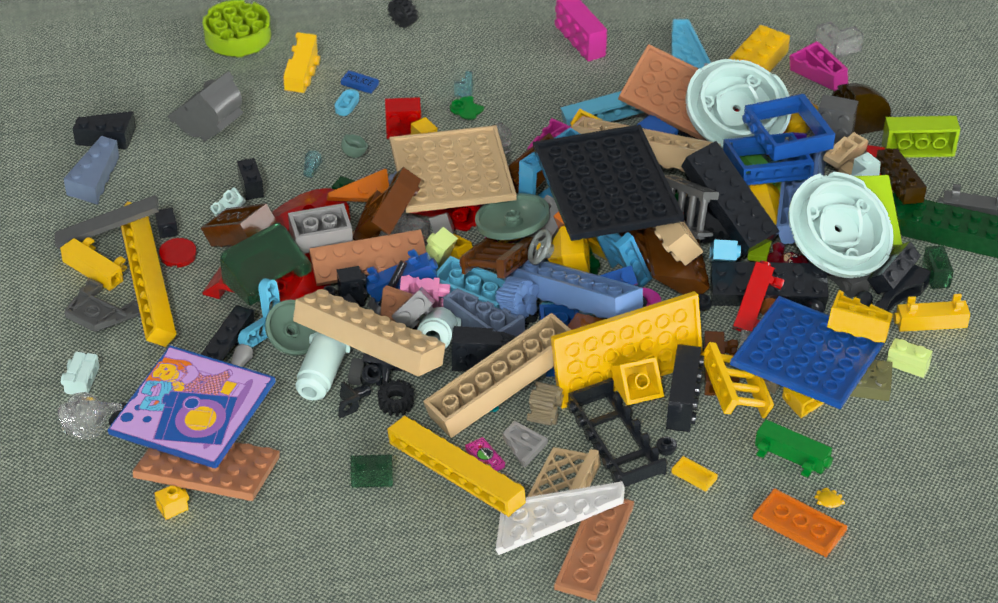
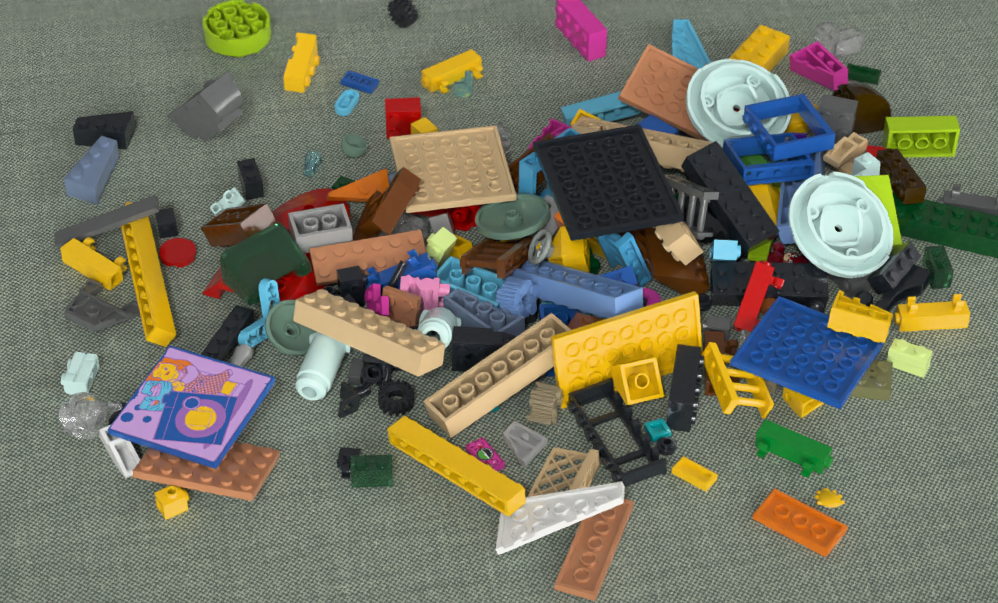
(120, 451): none -> white slope
(344, 460): none -> black plate
(375, 301): none -> dark pink plate
(413, 308): brick -> none
(451, 71): none -> yellow brick
(466, 107): green plate -> none
(657, 429): none -> teal plate
(718, 324): none -> dark grey brick
(863, 74): none -> dark green plate

